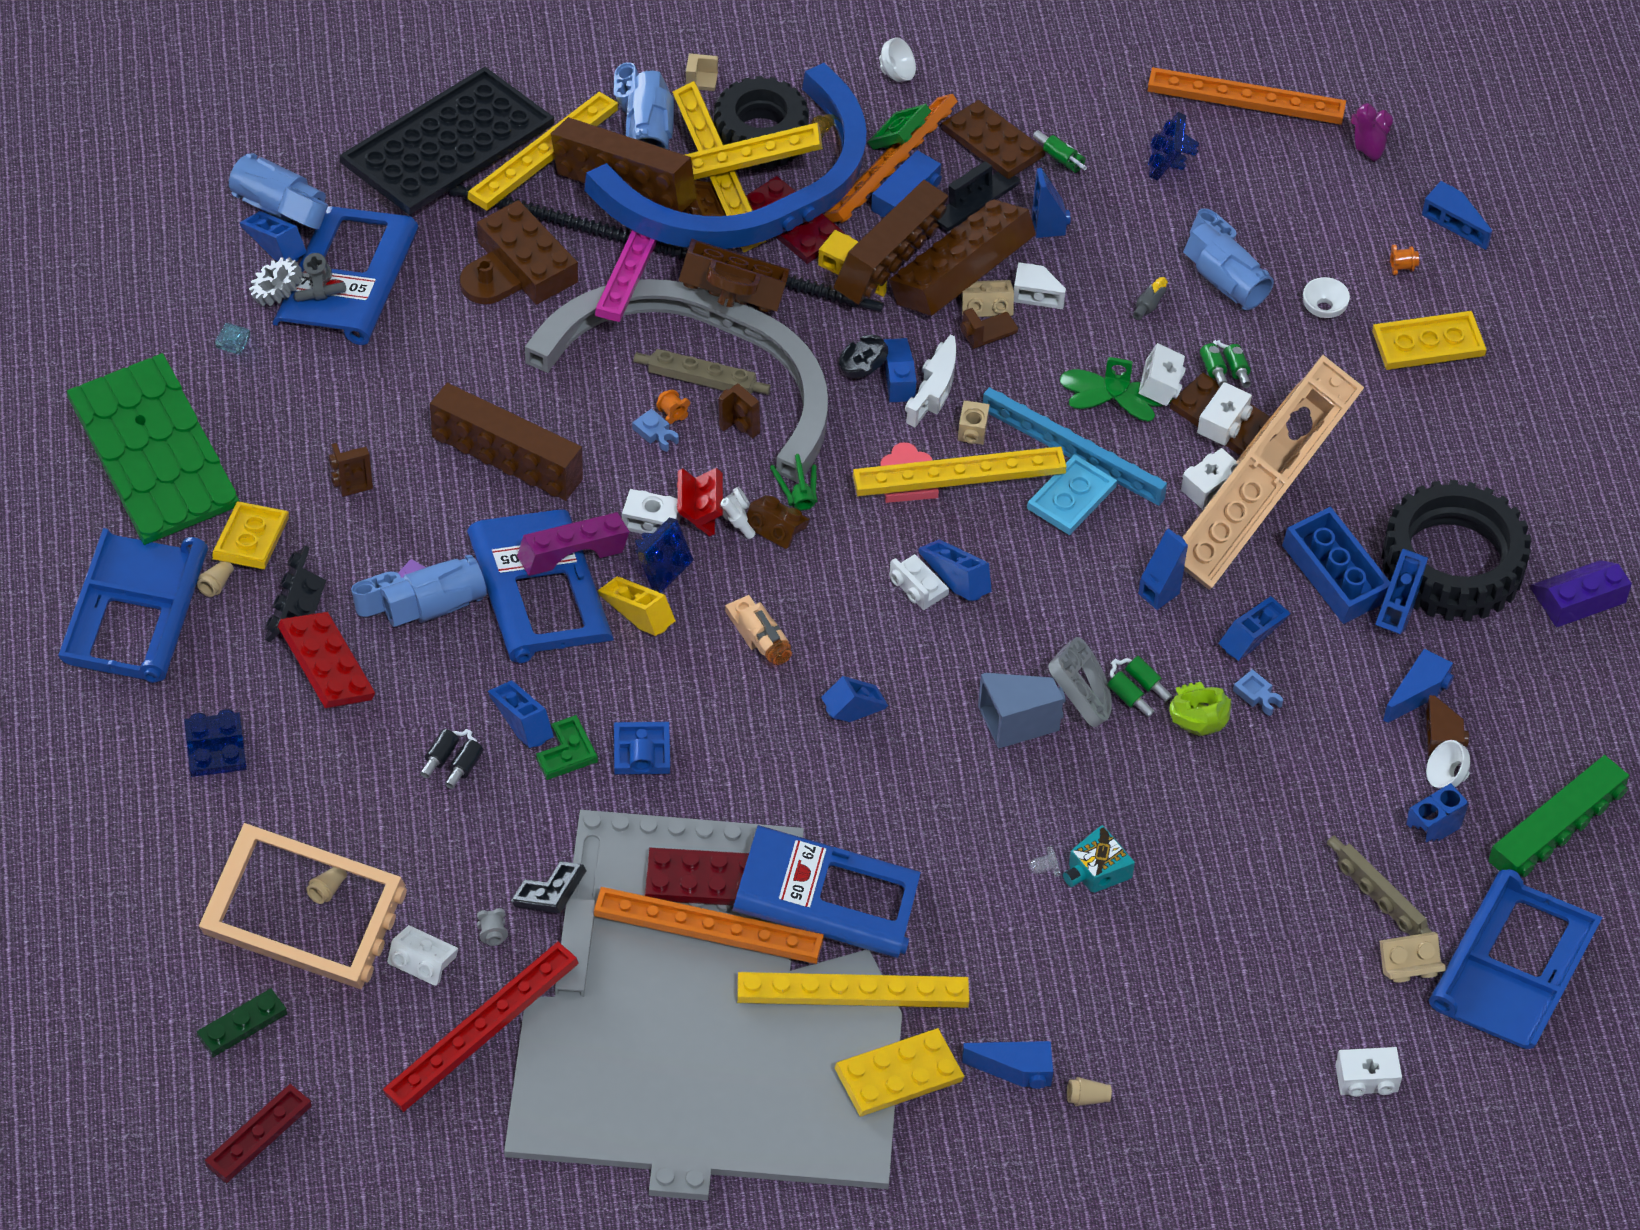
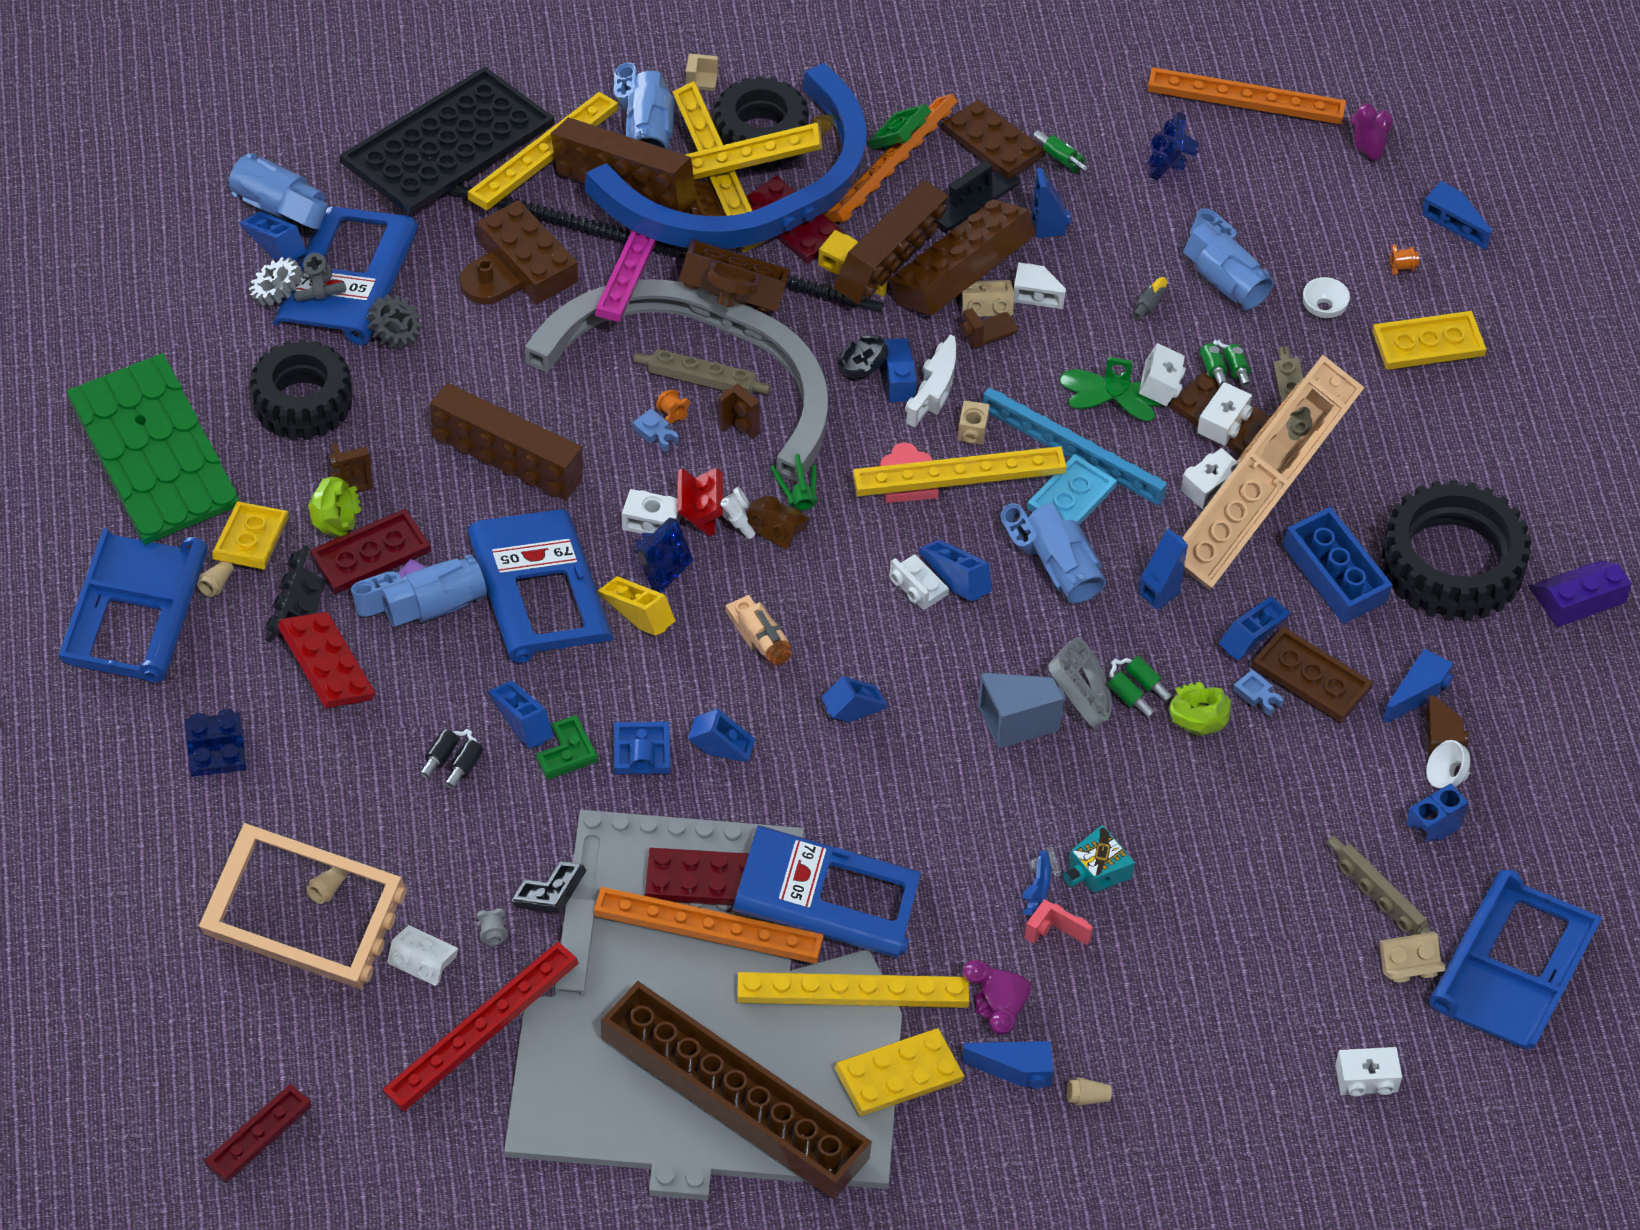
(232, 338): clear light blue plate -> none
(241, 1022): dark green plate -> none
(301, 364): none -> black tyre
(329, 501): none -> lime helmet
(370, 550): none -> dark red plate
(394, 321): none -> dark grey gear
(546, 548): magenta arch -> none
(721, 736): none -> blue slope
(736, 1089): none -> reddish brown brick
(897, 60): white piece -> none
(904, 180): blue brick -> none
(1001, 994): none -> magenta head
(1038, 891): none -> blue piece
(1053, 914): none -> coral bracket
(1060, 548): none -> medium blue piece
(1288, 375): none -> dark tan plate
(1312, 674): none -> reddish brown plate
(1402, 591): blue slope -> none
(1560, 817): green brick -> none

